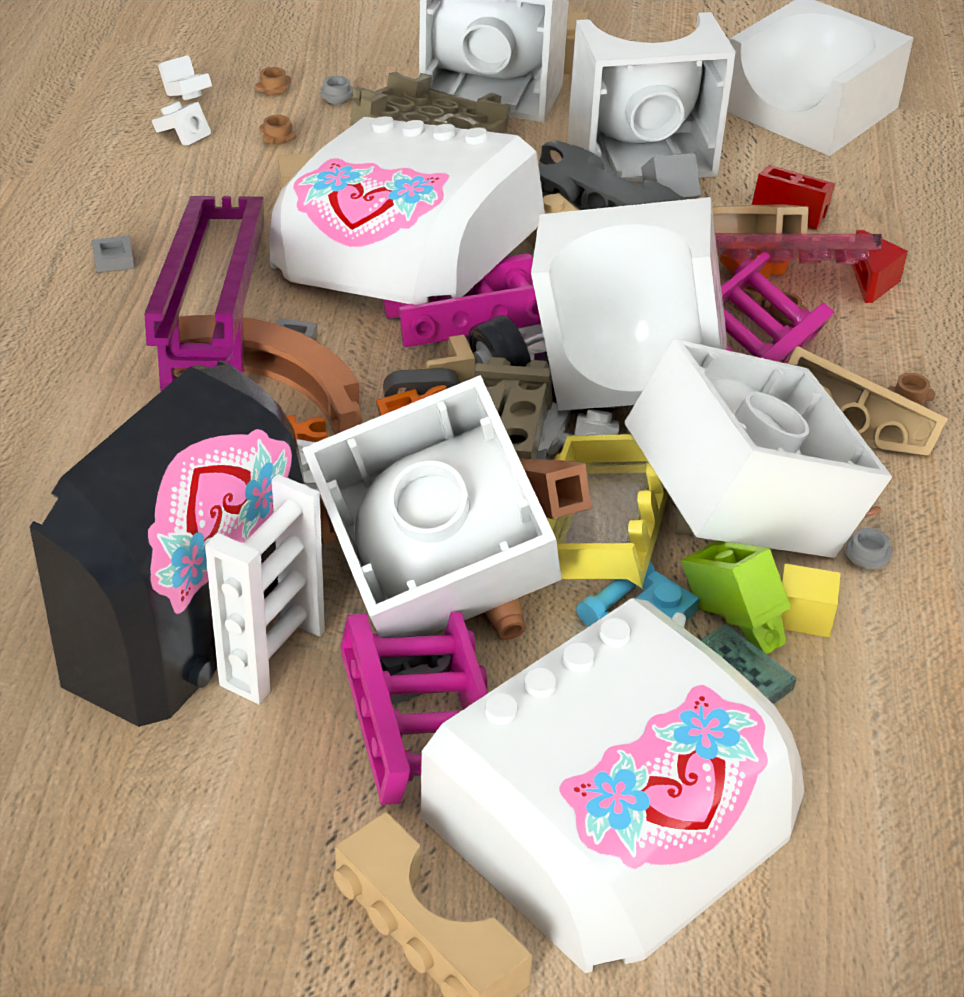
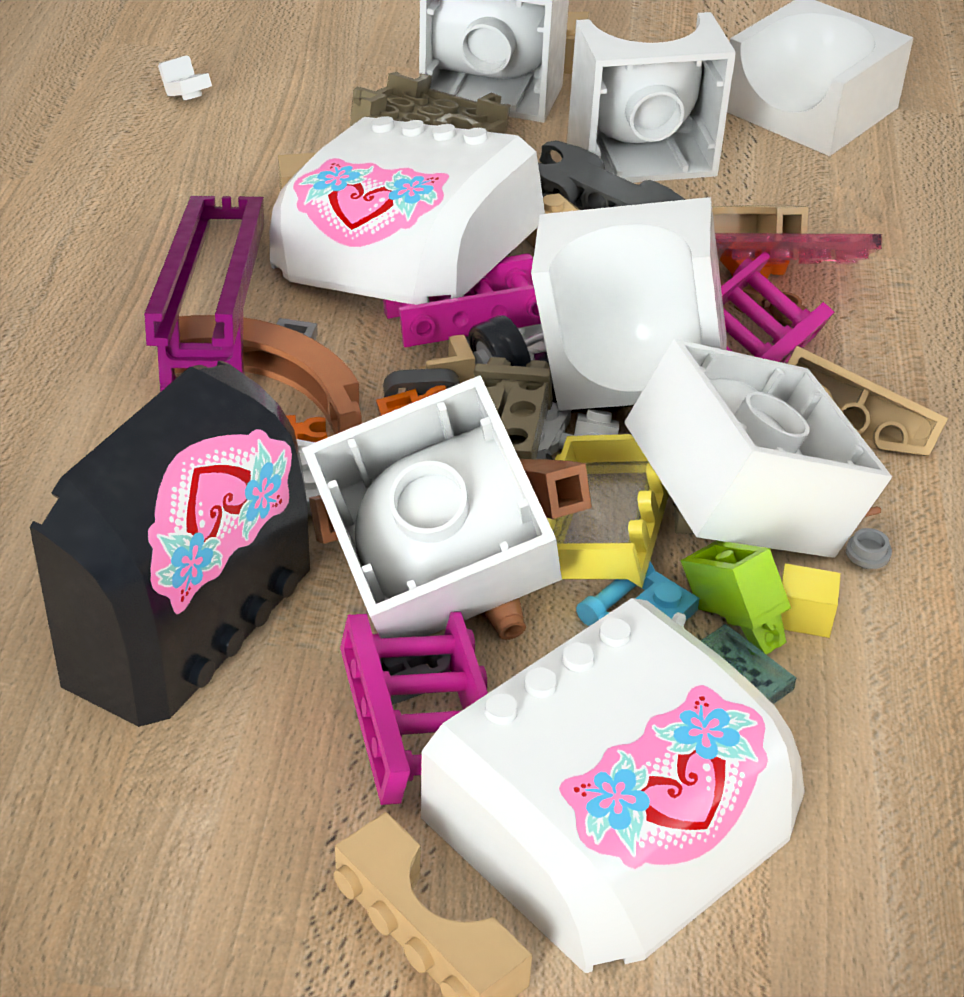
(113, 254): light grey tile -> none
(186, 120): white bracket -> none
(239, 583): white fence -> none
(273, 81): medium nougat plate -> none
(277, 129): medium nougat plate -> none
(336, 90): light grey plate -> none
(676, 172): light grey piece -> none
(791, 188): red hinge -> none
(880, 271): red slope -> none
(914, 387): medium nougat plate -> none

